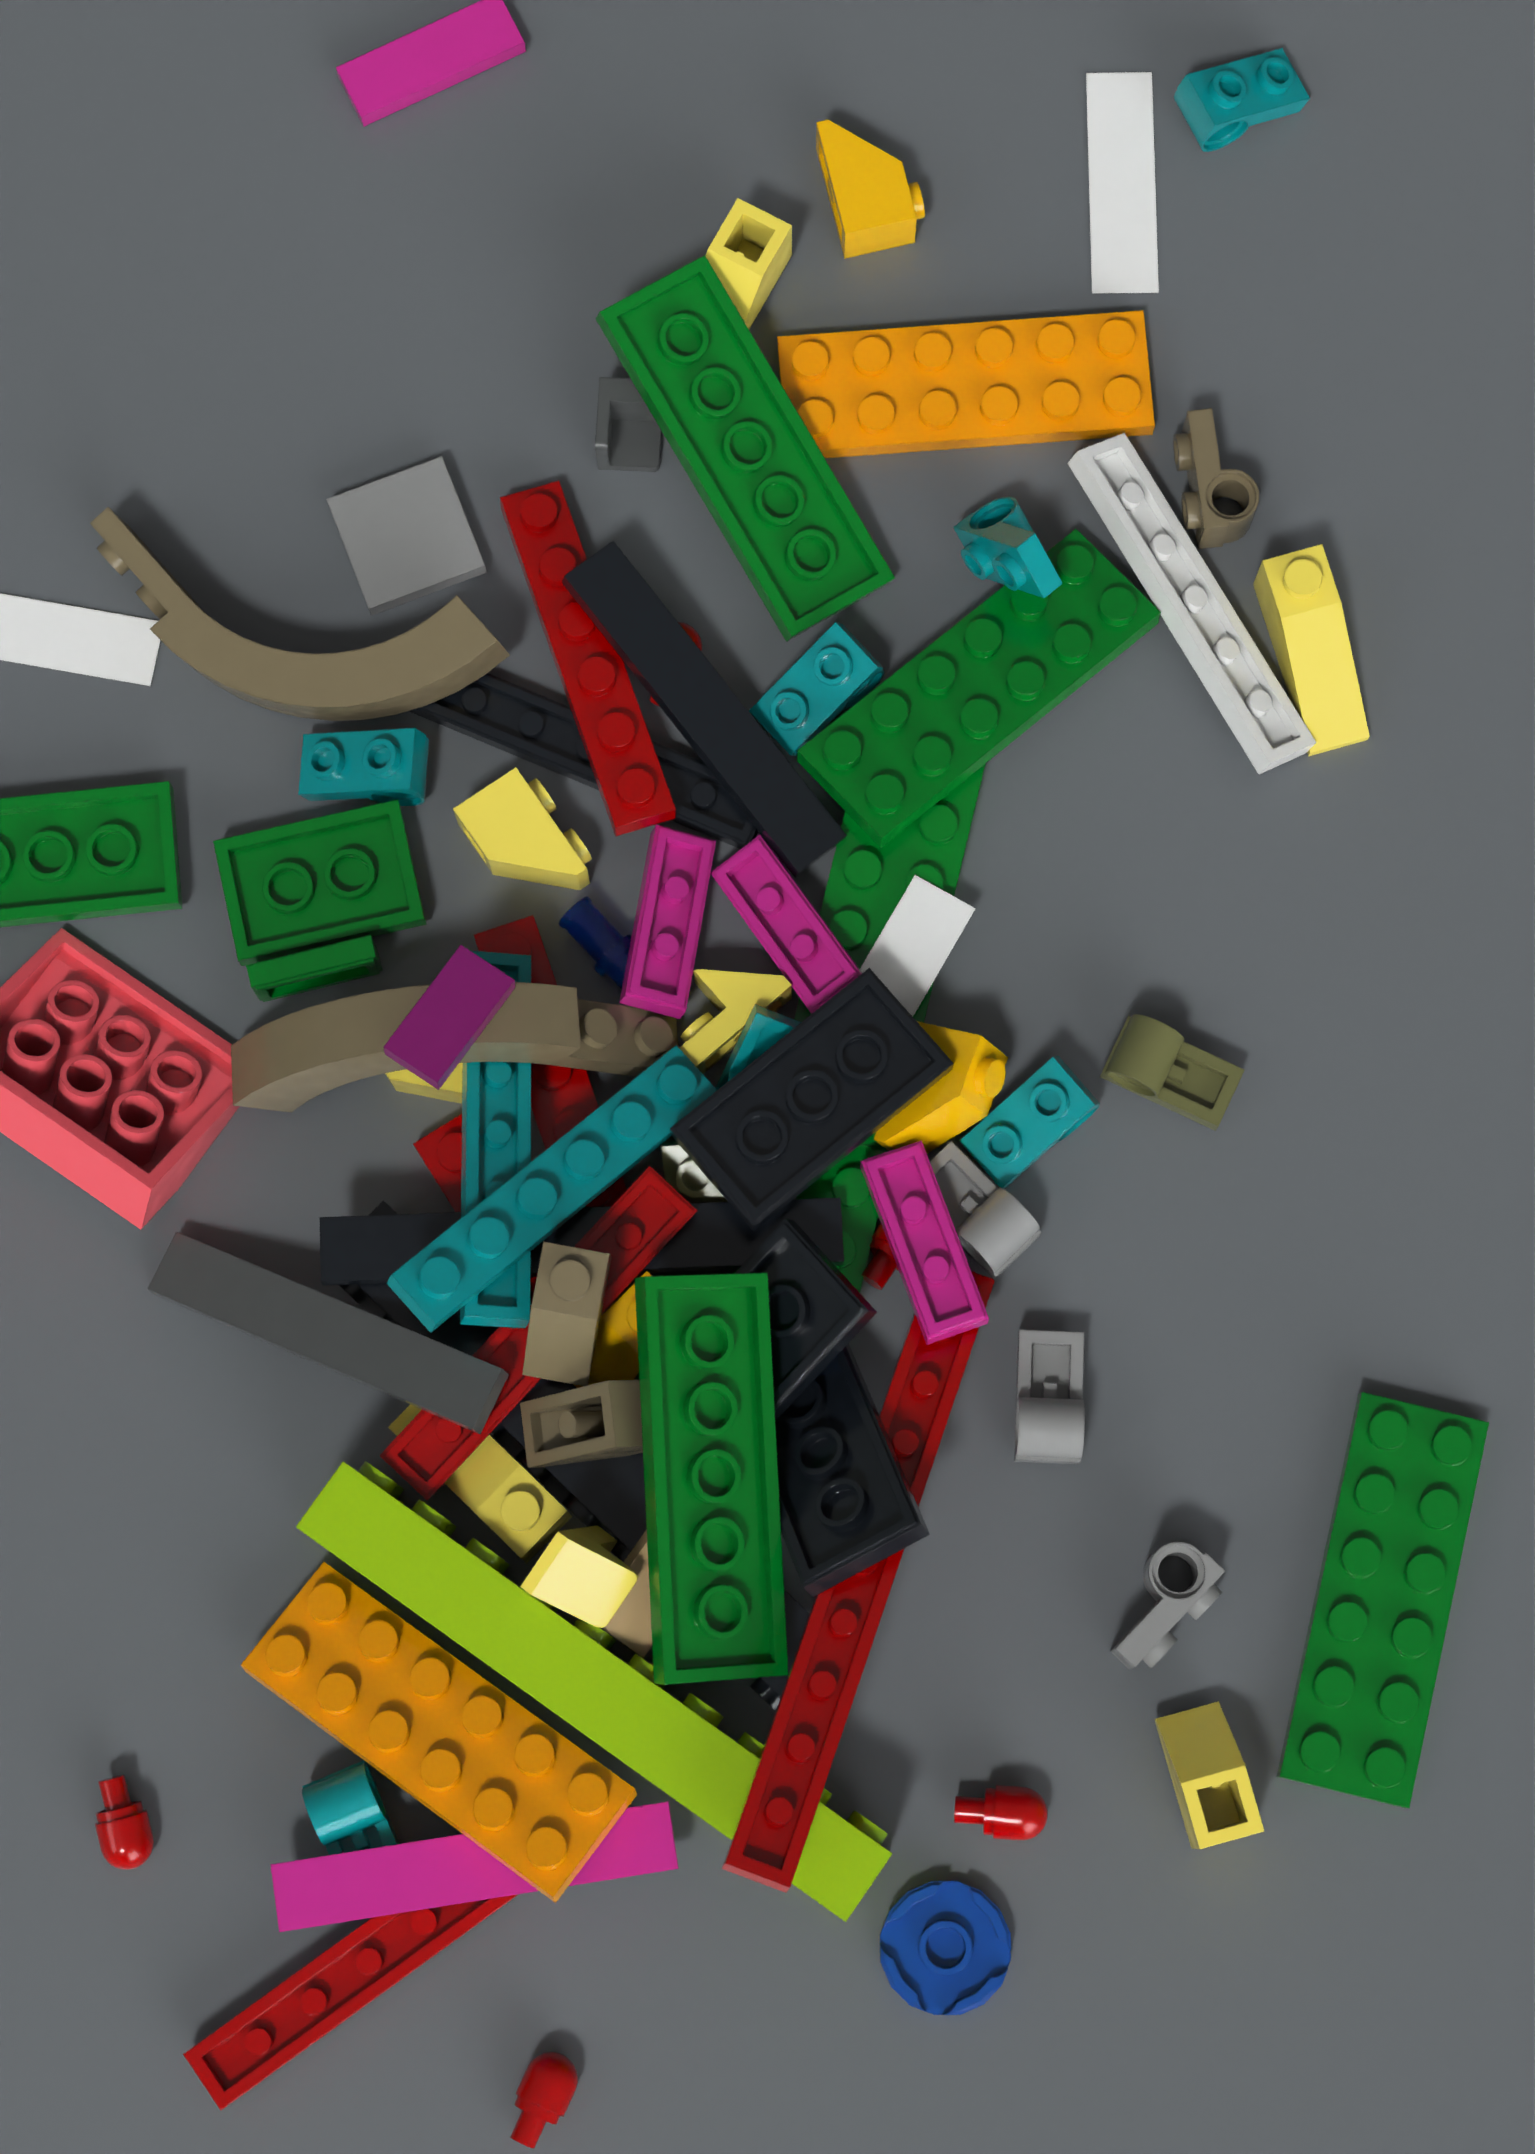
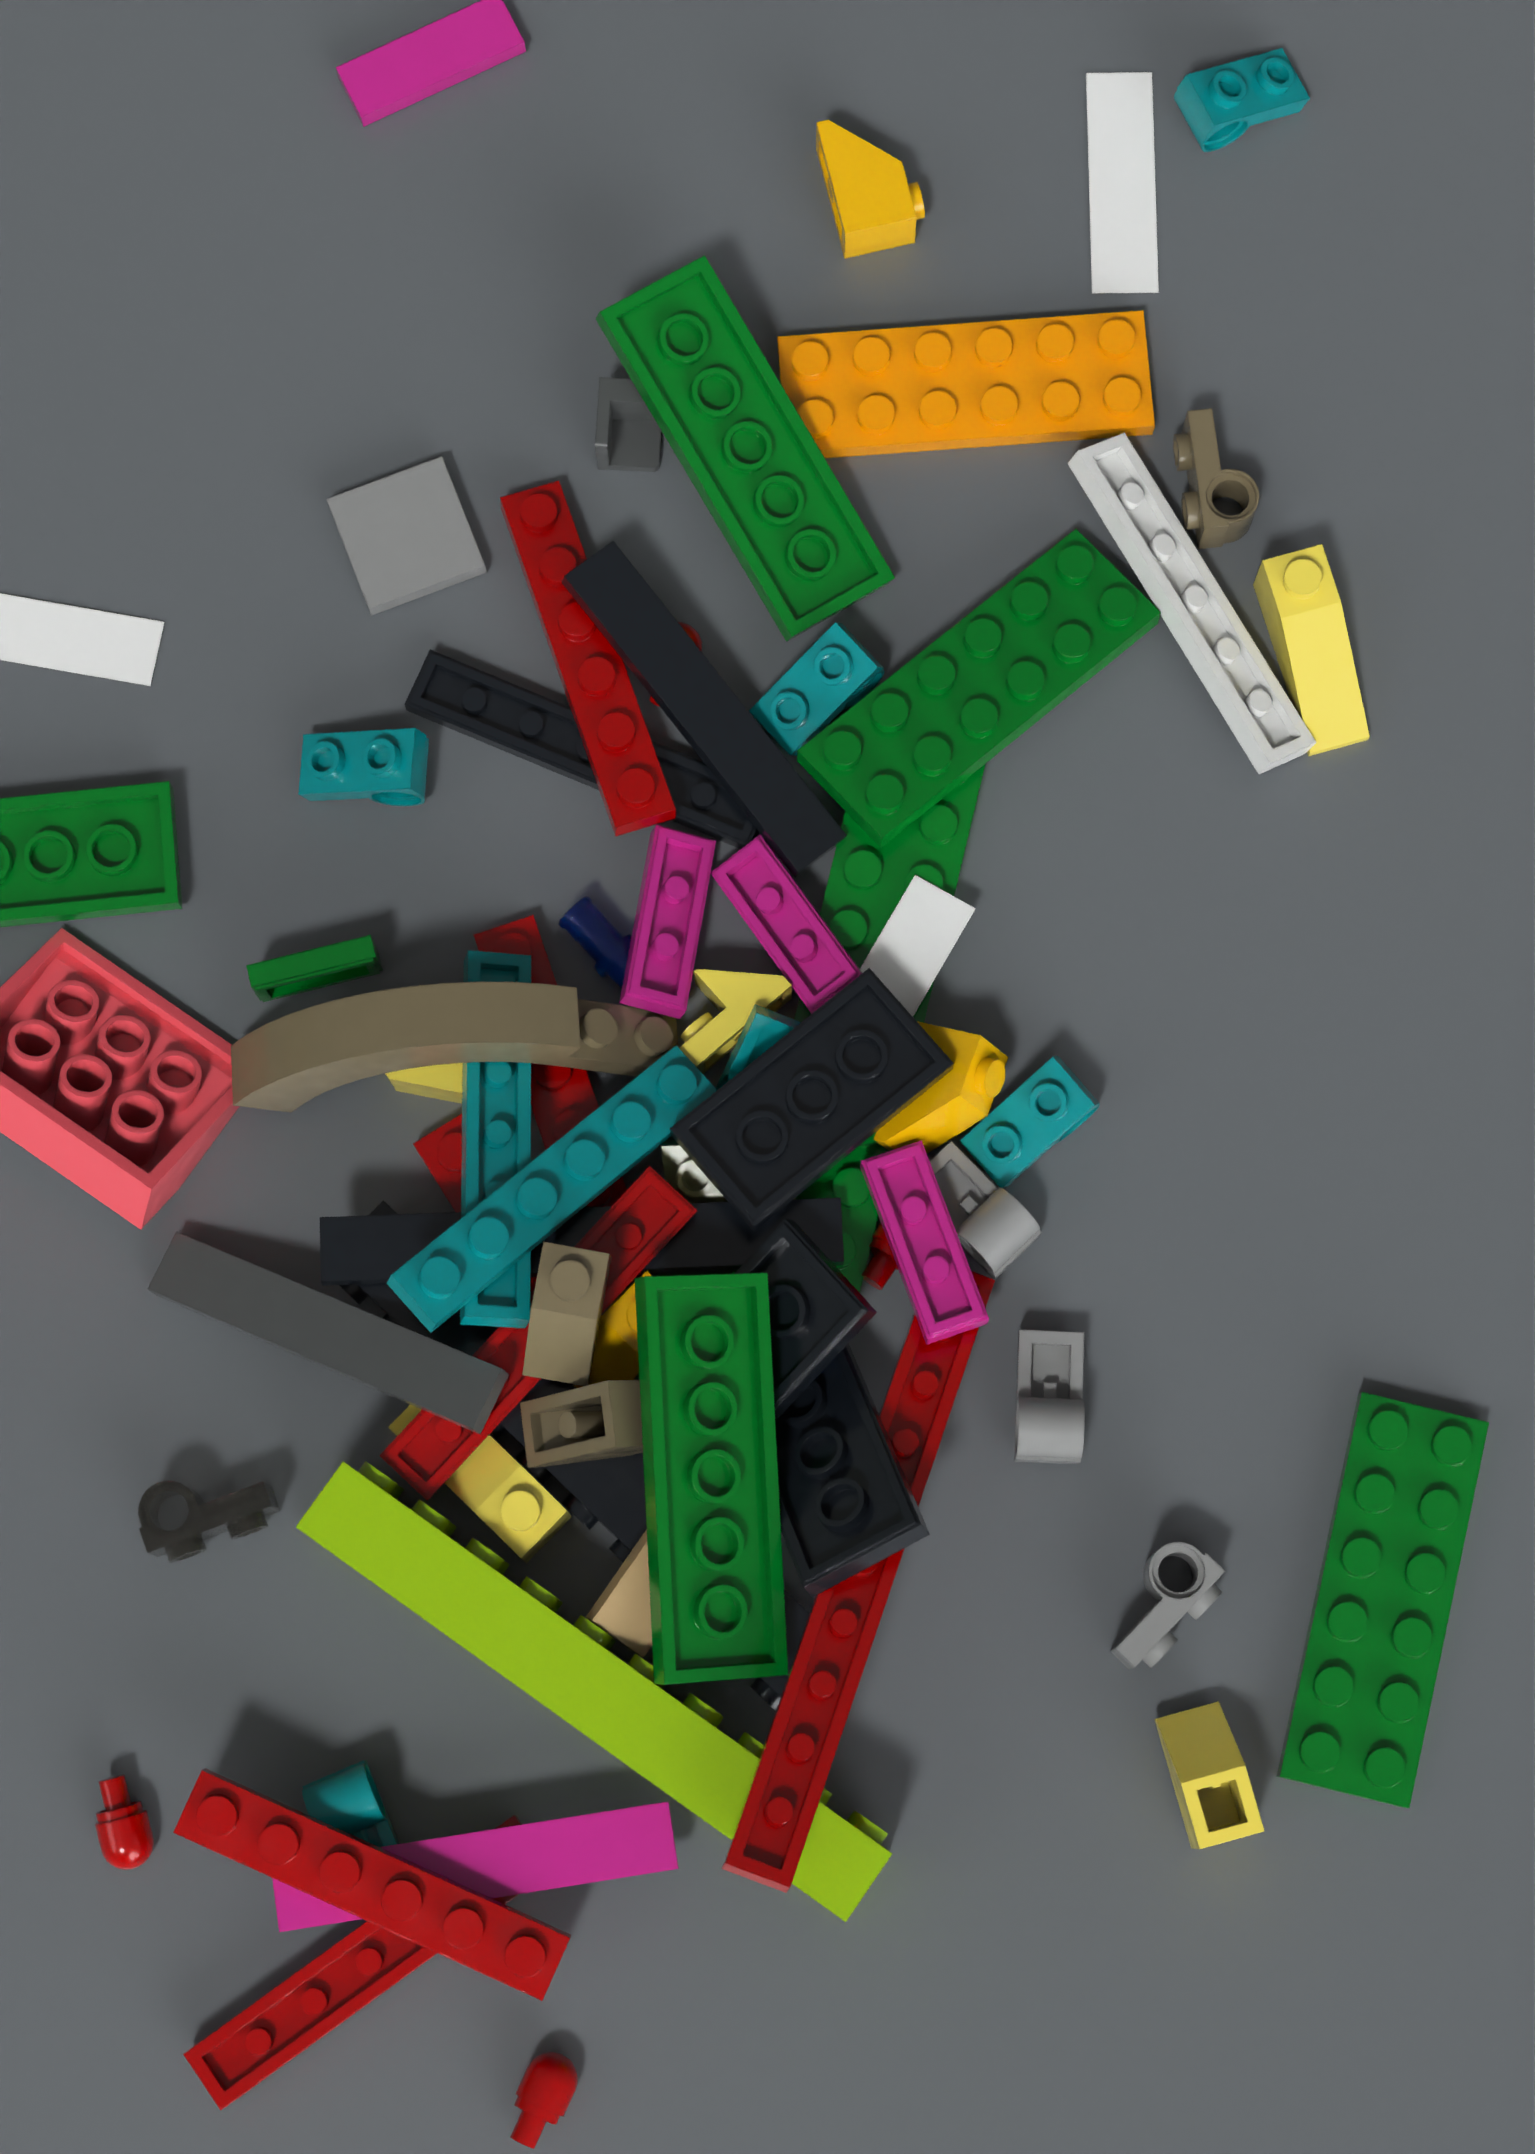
(238, 1513): none -> clear smoke plate
(319, 882): green plate -> none
(349, 685): dark tan arch -> none
(372, 1883): none -> red plate
(440, 1731): light orange plate -> none
(449, 1017): magenta tile -> none
(518, 836): light yellow slope -> none
(582, 1575): light yellow slope -> none
(750, 256): light yellow slope -> none
(945, 1947): blue tile -> none
(1004, 1812): red cylinder -> none
(1006, 549): teal plate -> none
(1170, 1072): olive plate -> none

